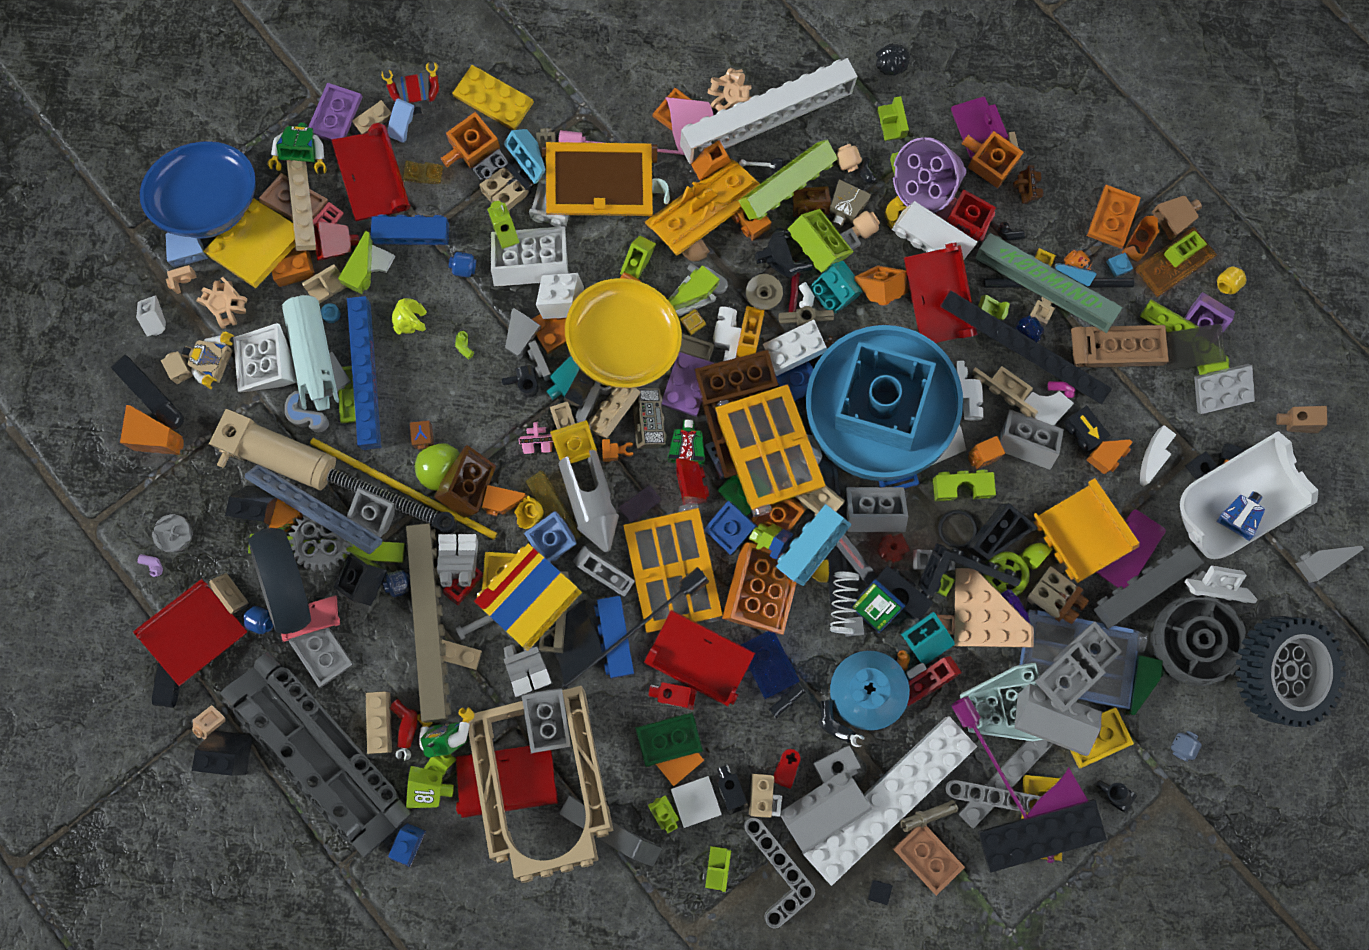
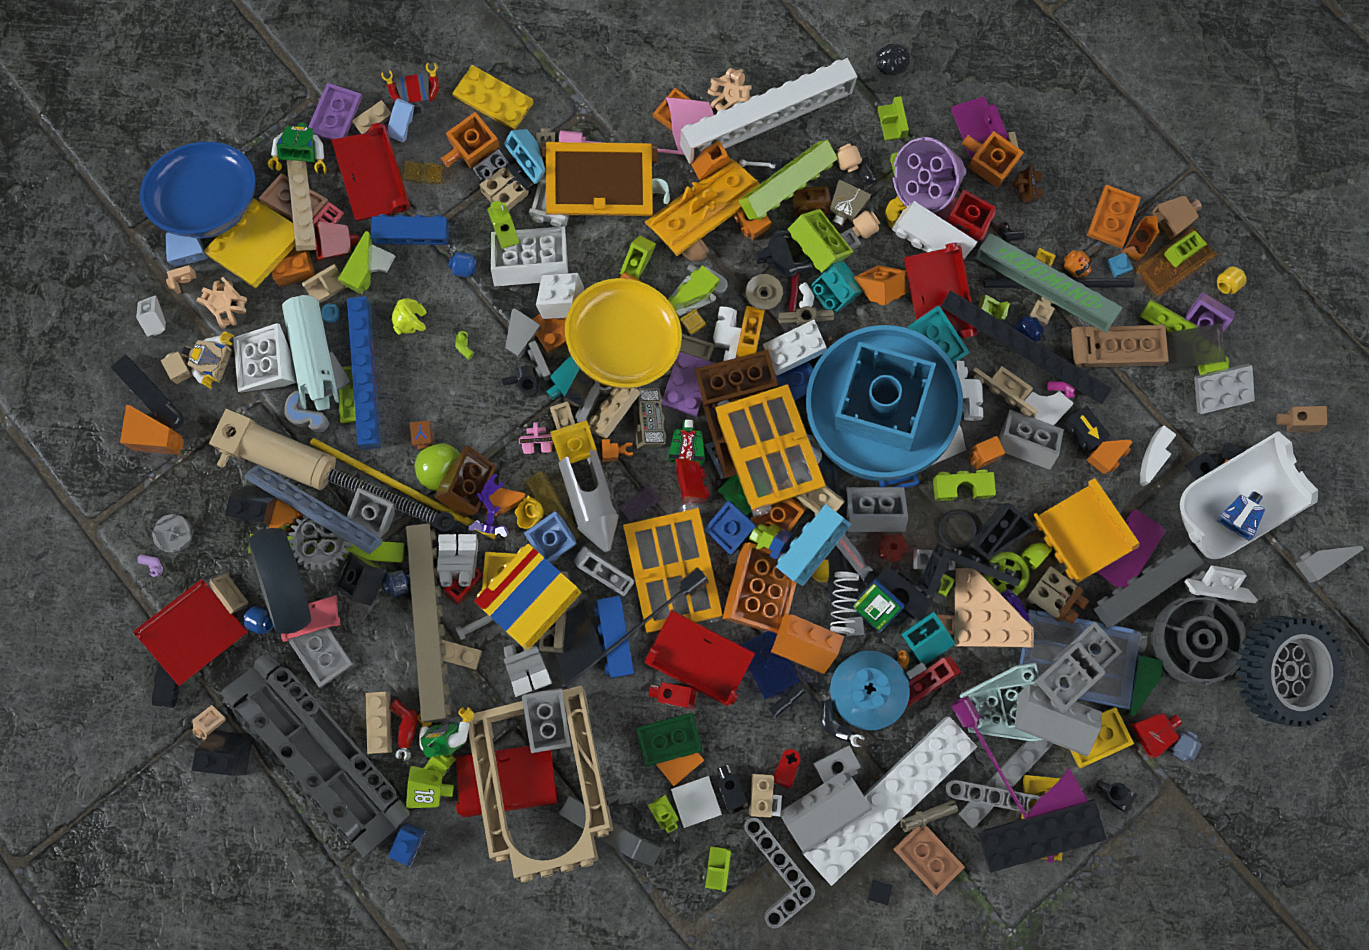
(488, 527): none -> dark purple piece
(807, 643): none -> orange slope
(940, 330): none -> teal plate
(1079, 274): dark azure slope -> none
(1156, 733): none -> red torso

